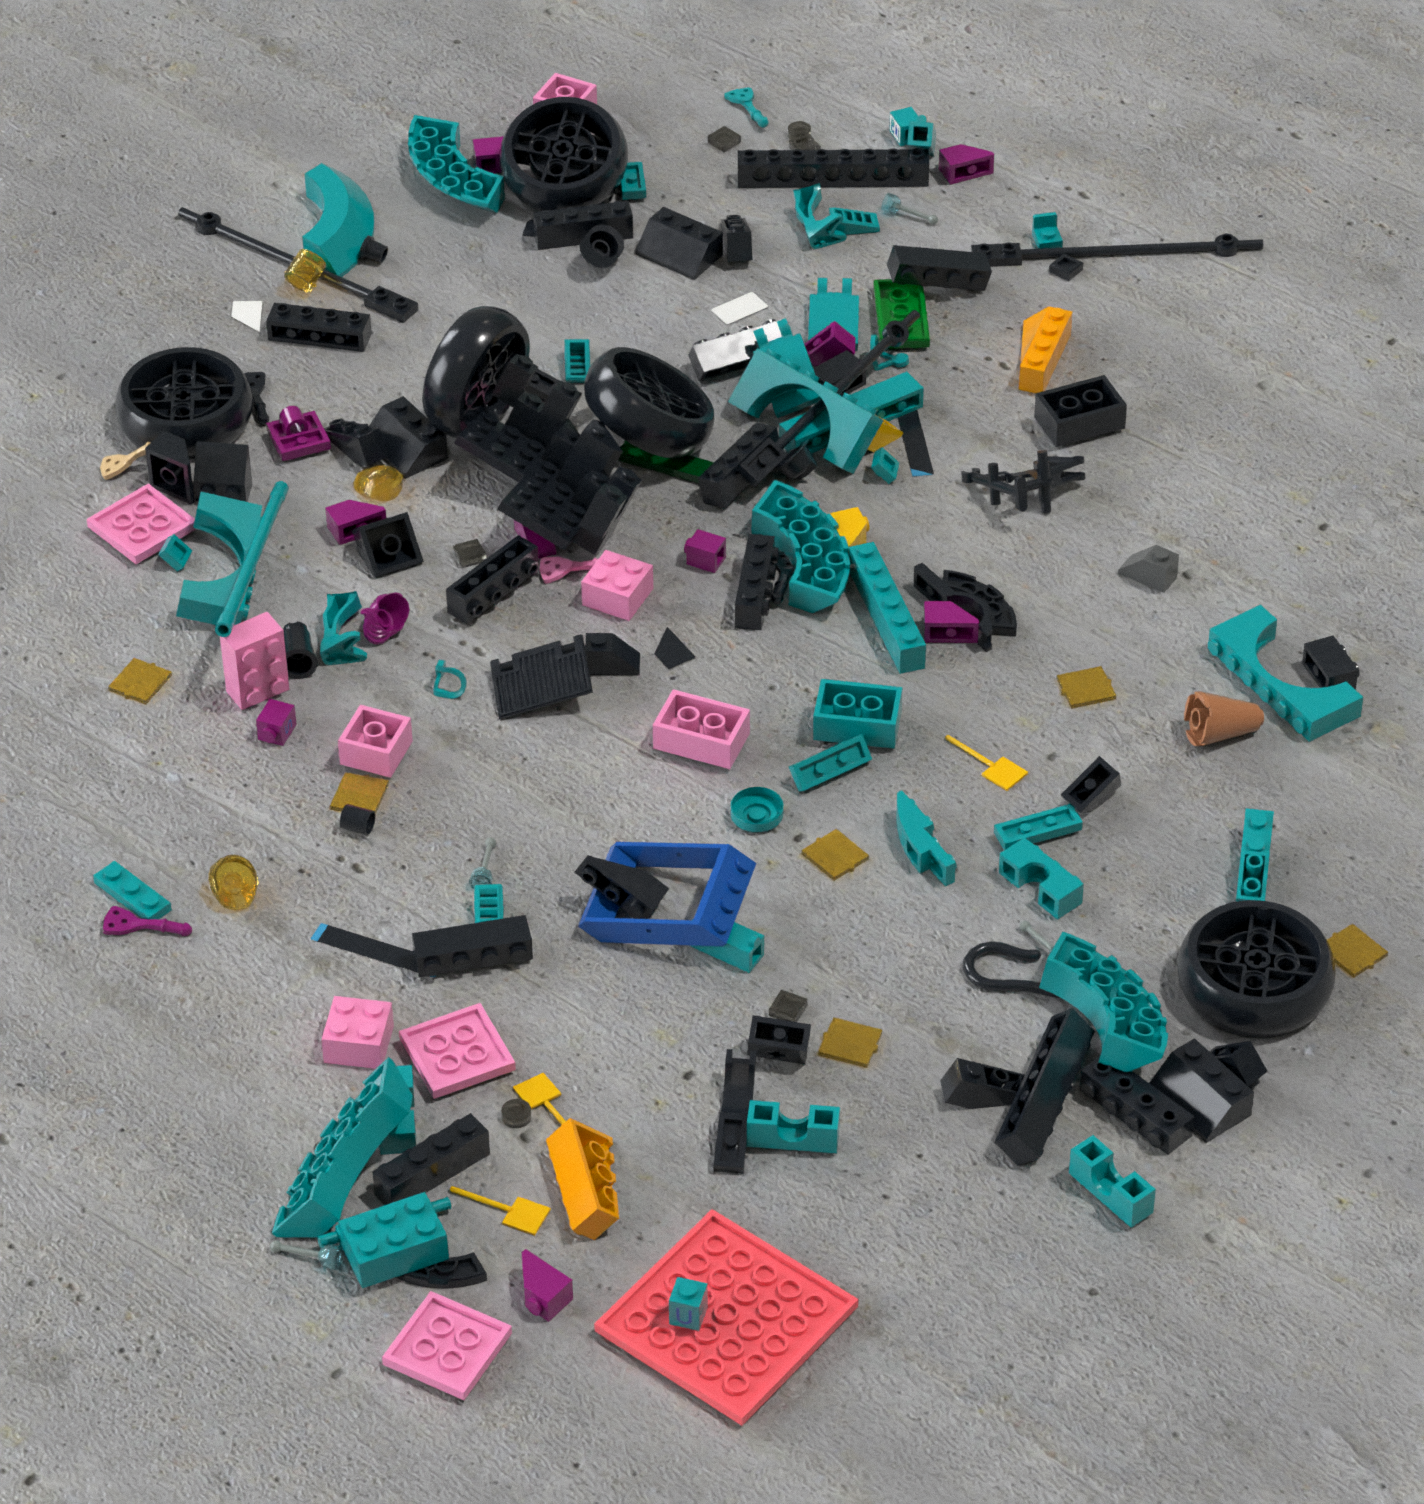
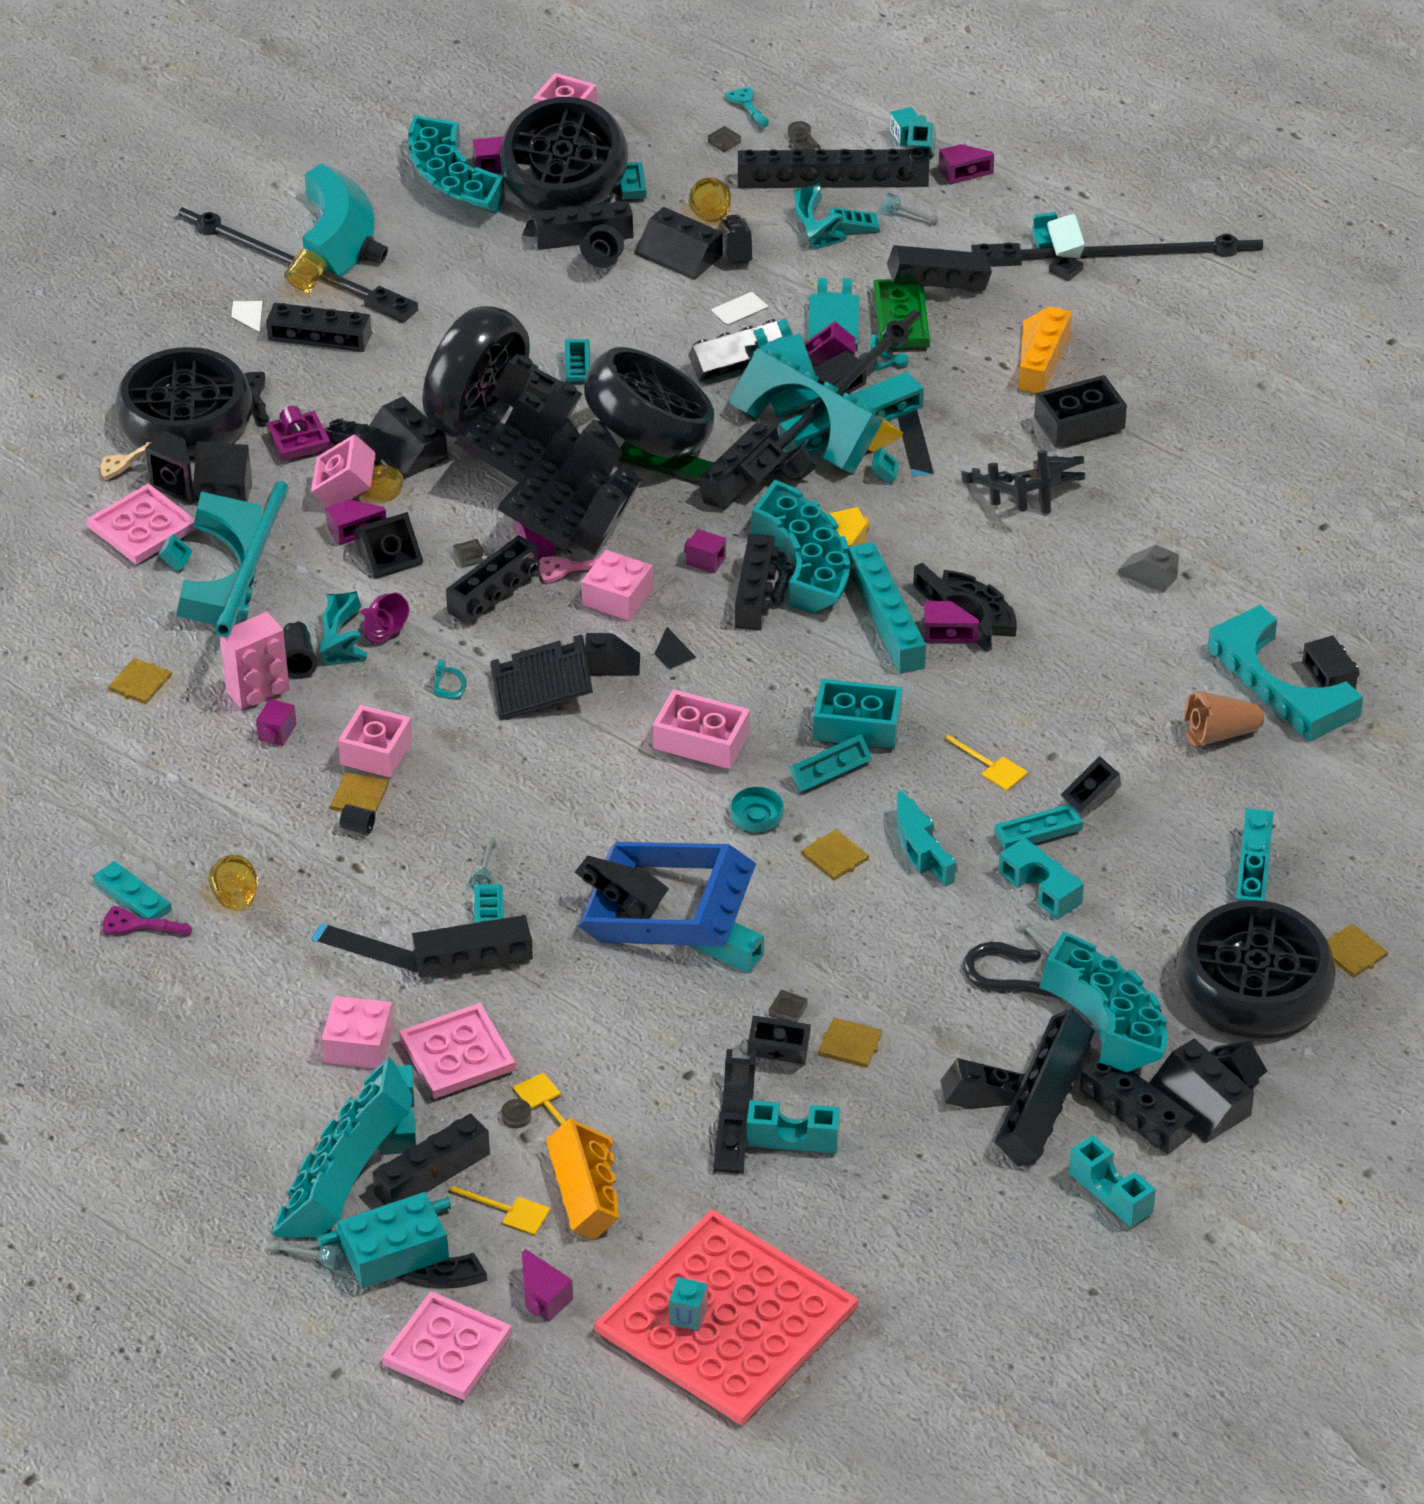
(343, 471): none -> bright pink brick
(710, 199): none -> clear yellow hat
(1066, 236): none -> light aqua slope
(1086, 687): clear yellow piece -> none

